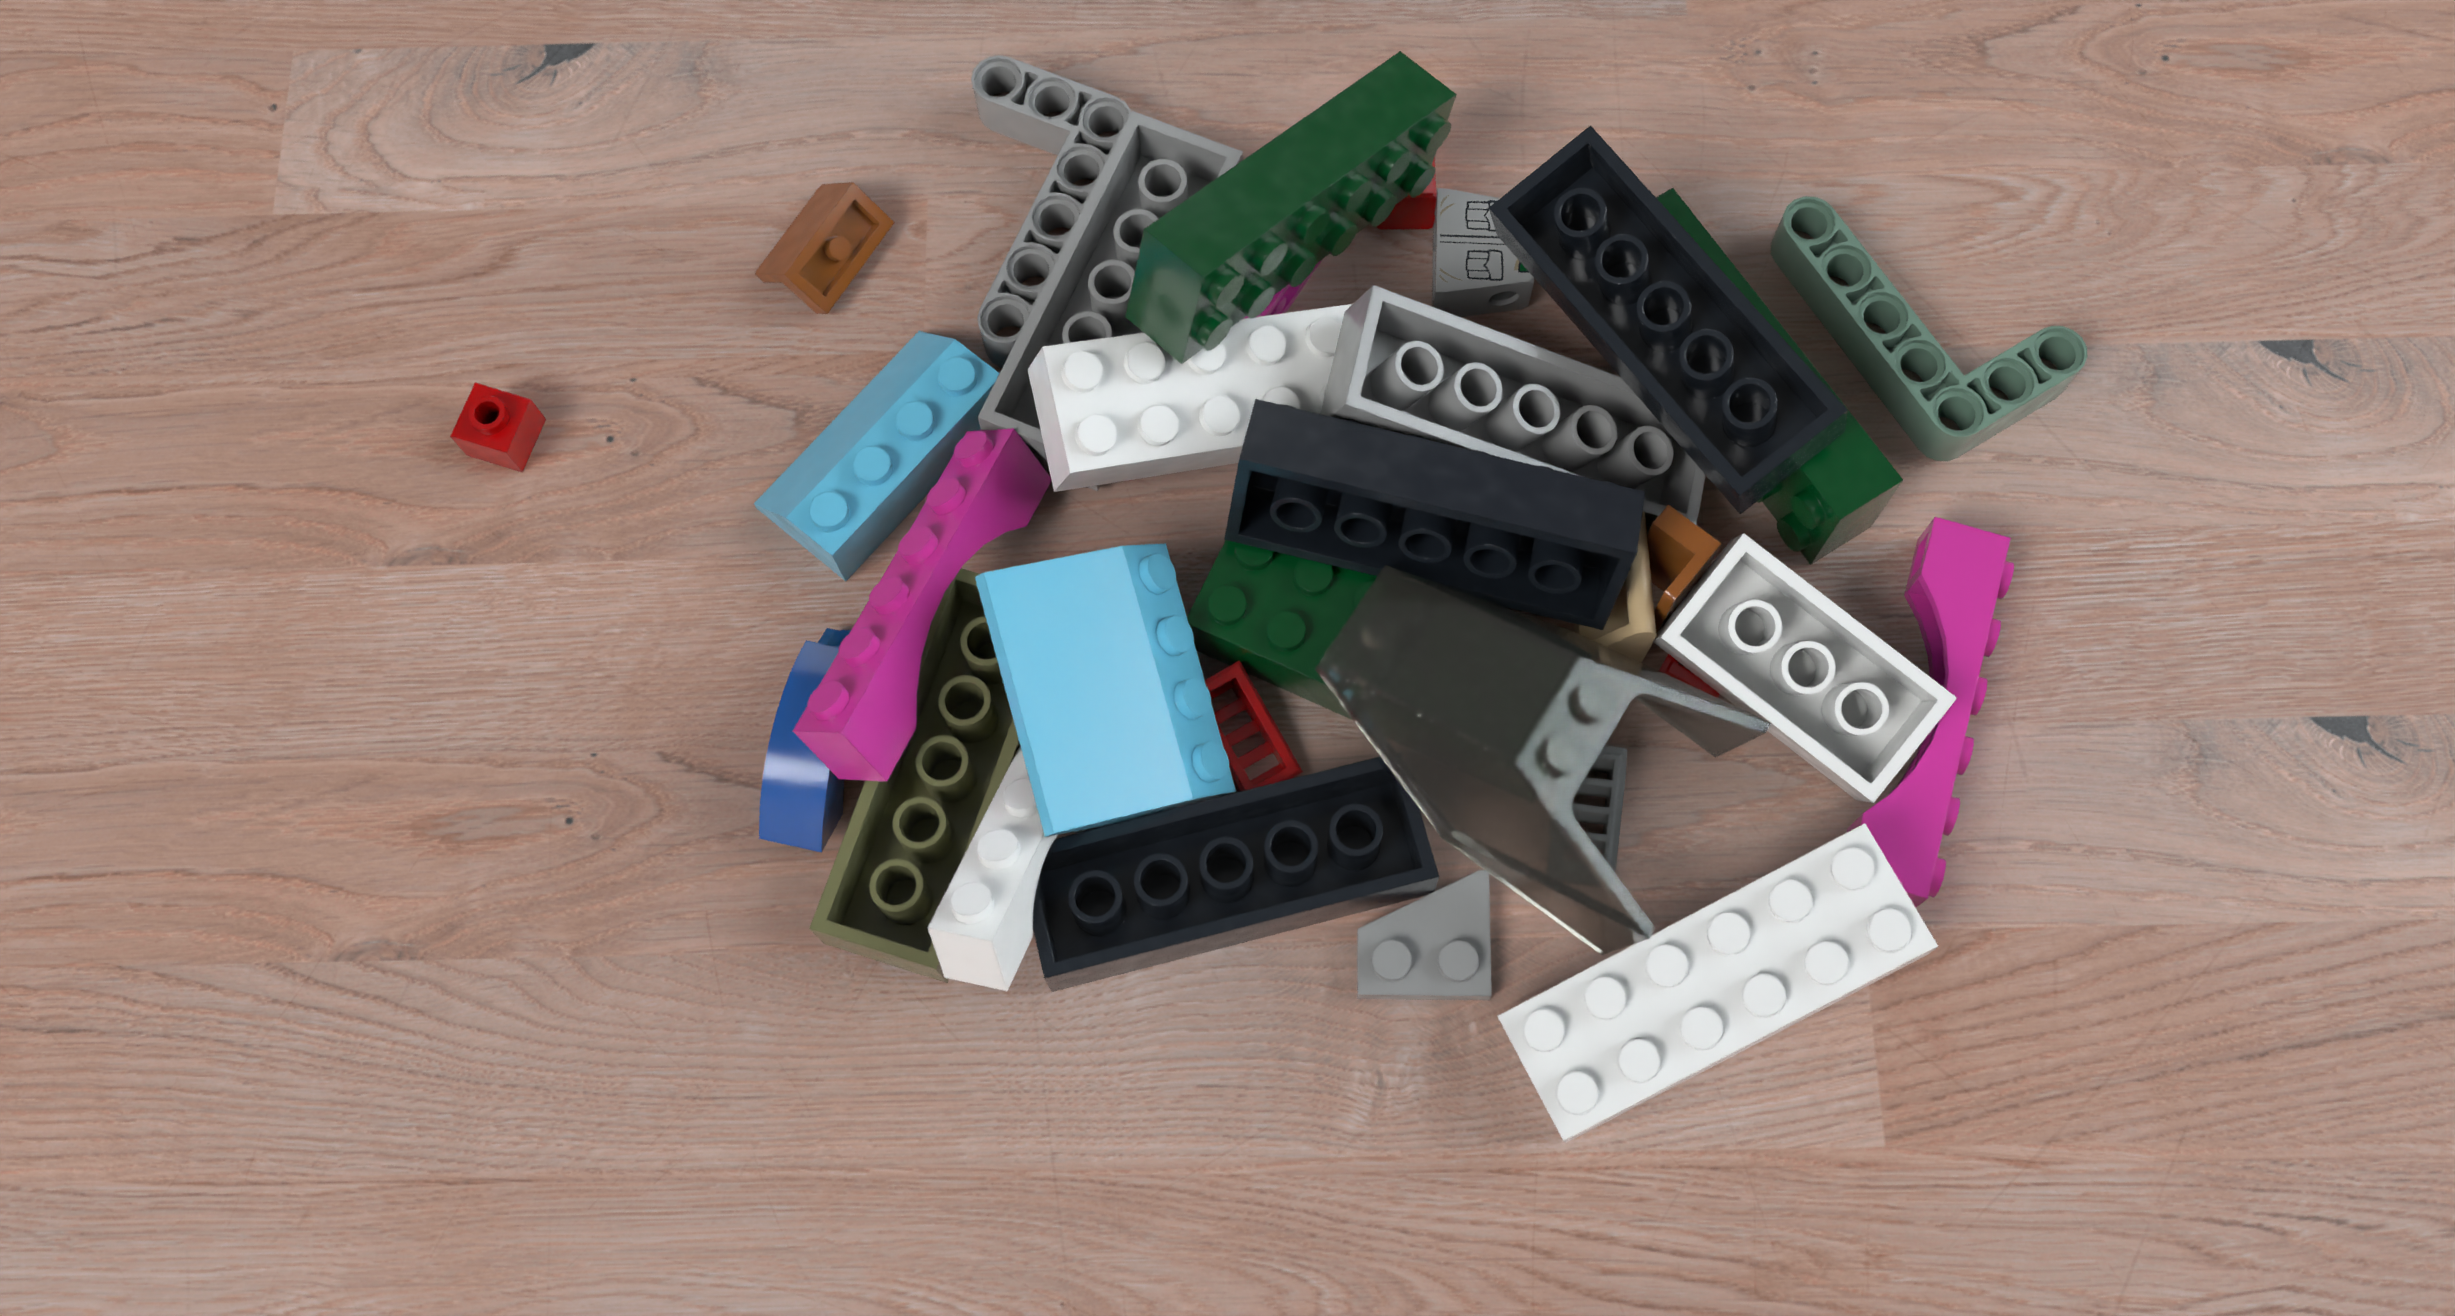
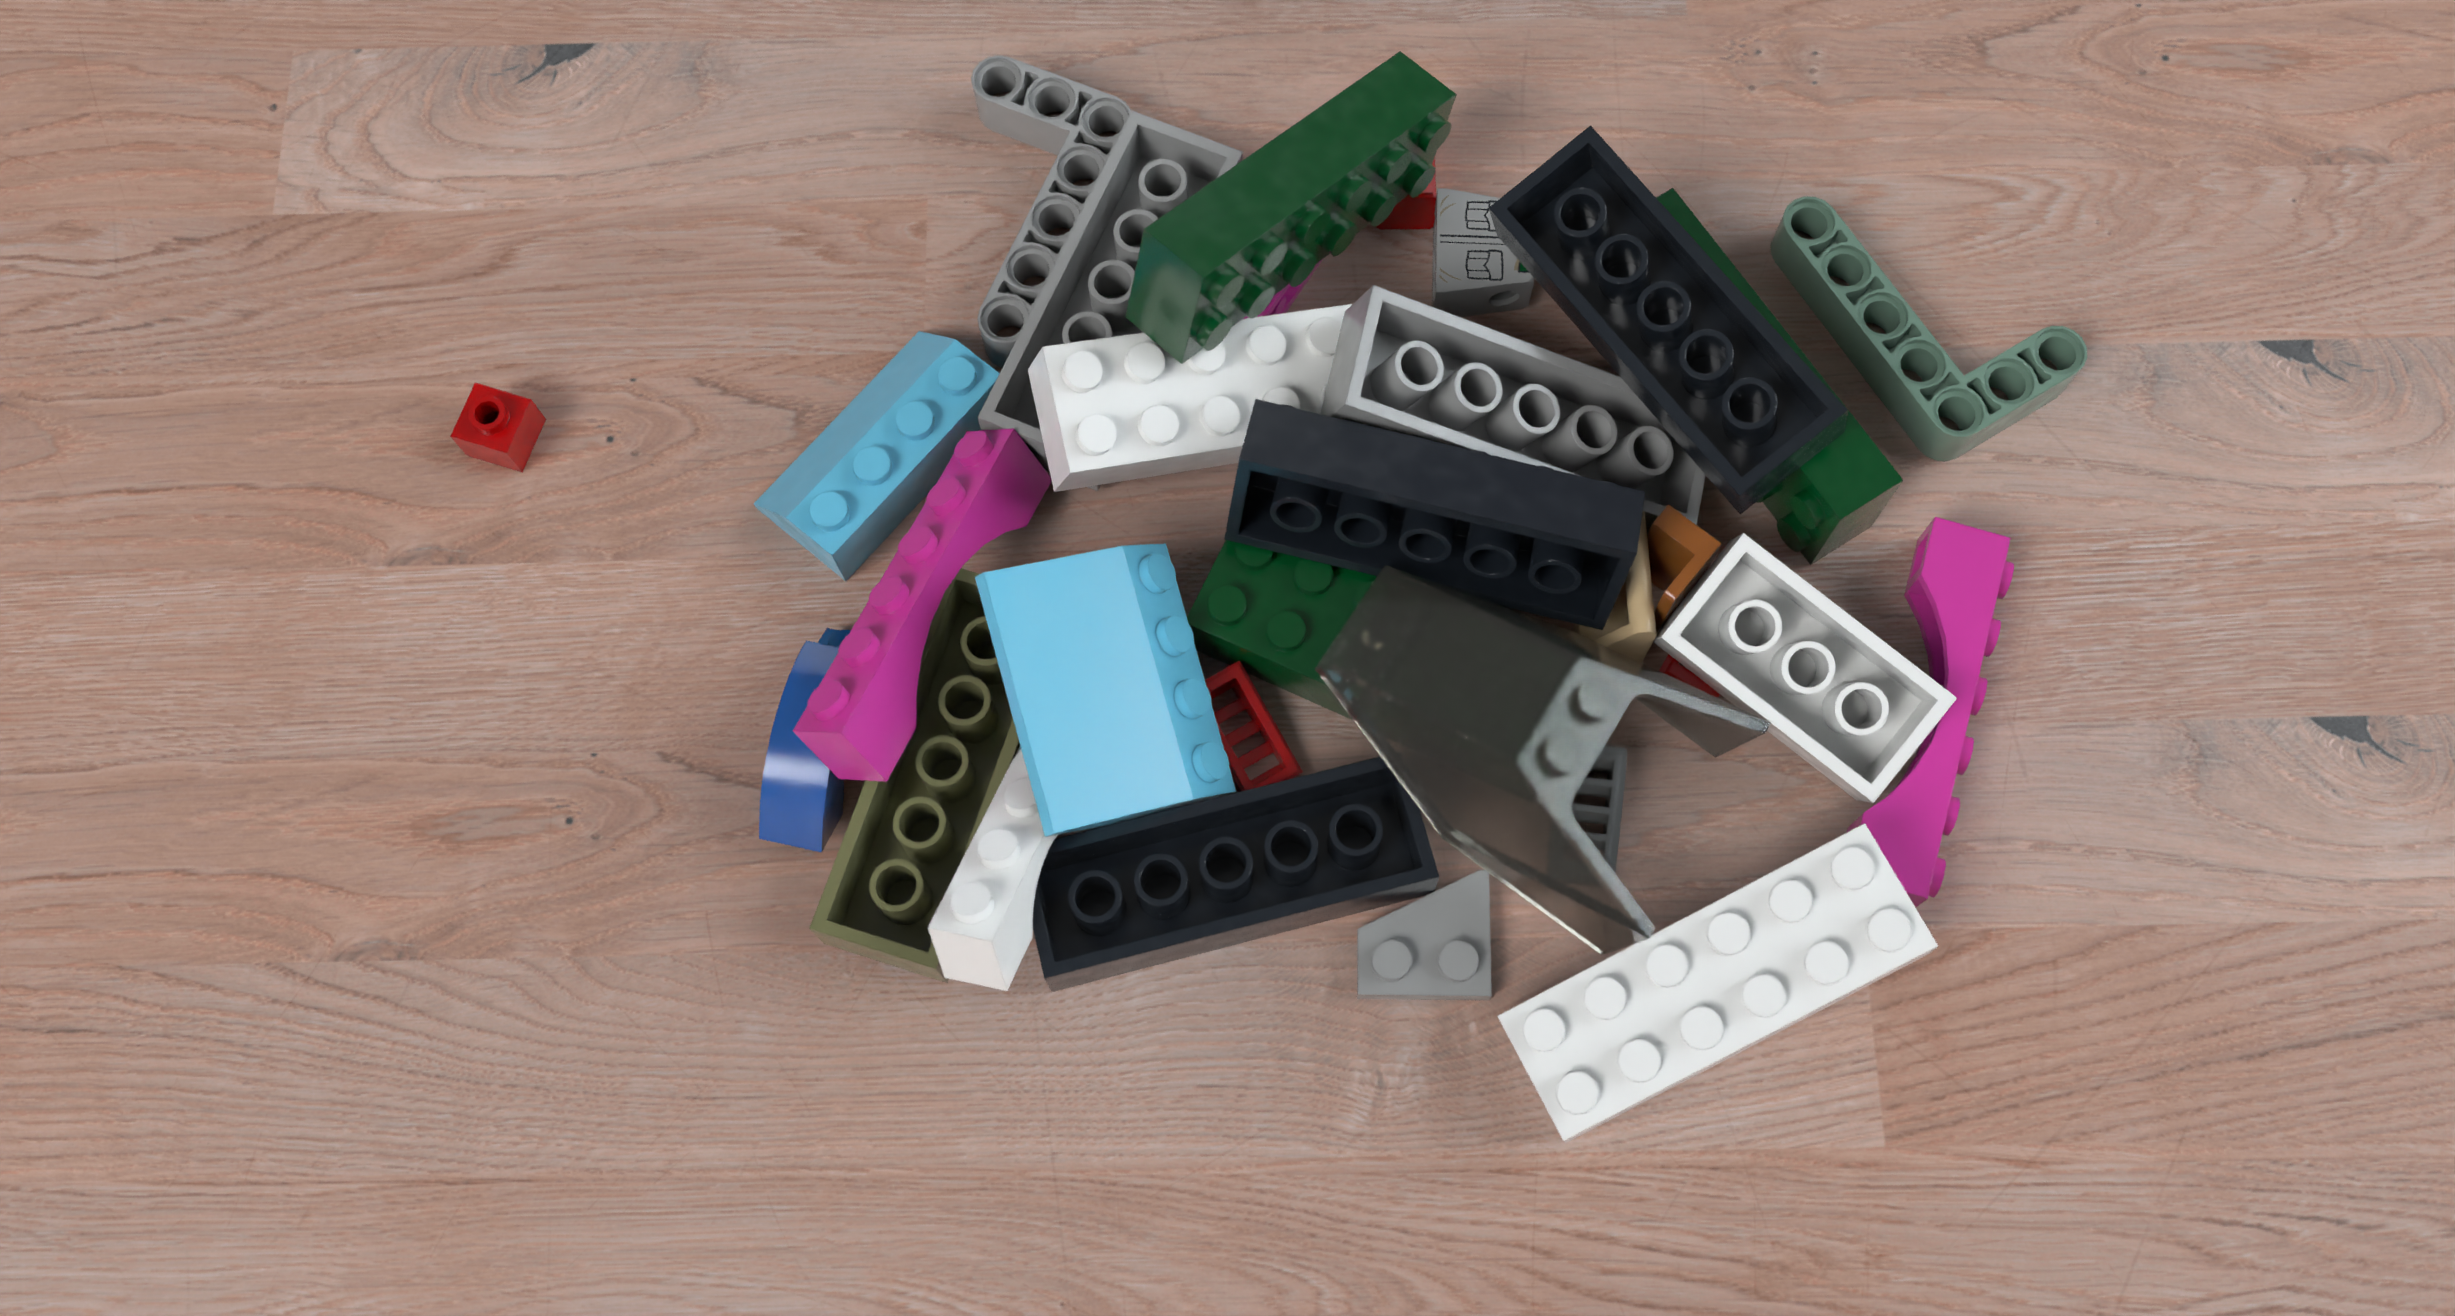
(826, 245): dark orange panel -> none

